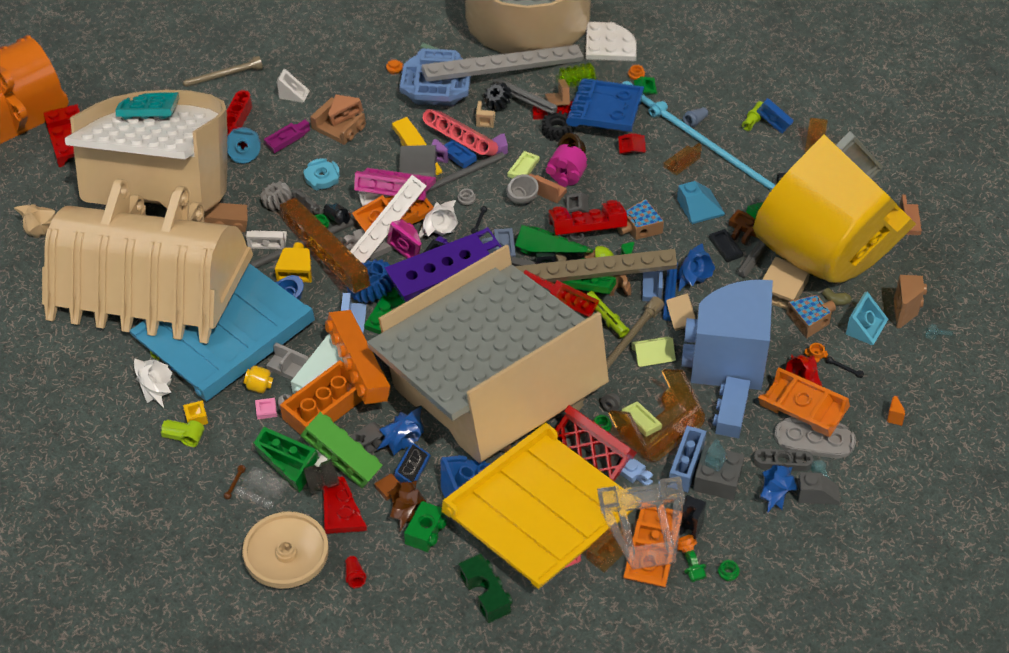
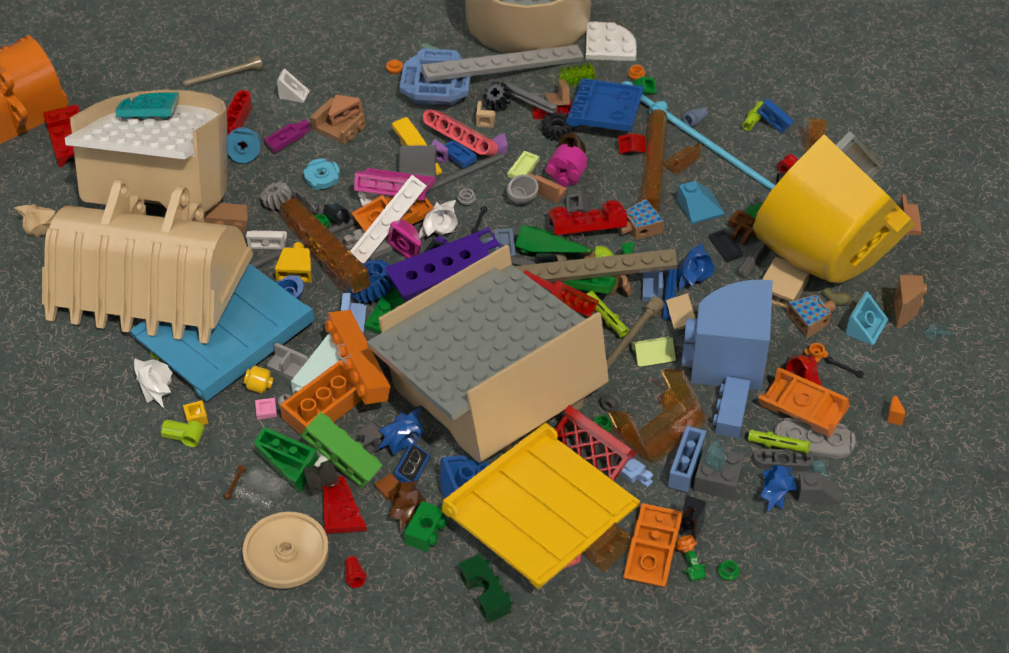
(642, 497): clear windscreen -> none
(644, 419): yellowish green tile -> none
(655, 158): none -> clear orange brick
(756, 436): none -> lime pin
(785, 164): none -> red wheel

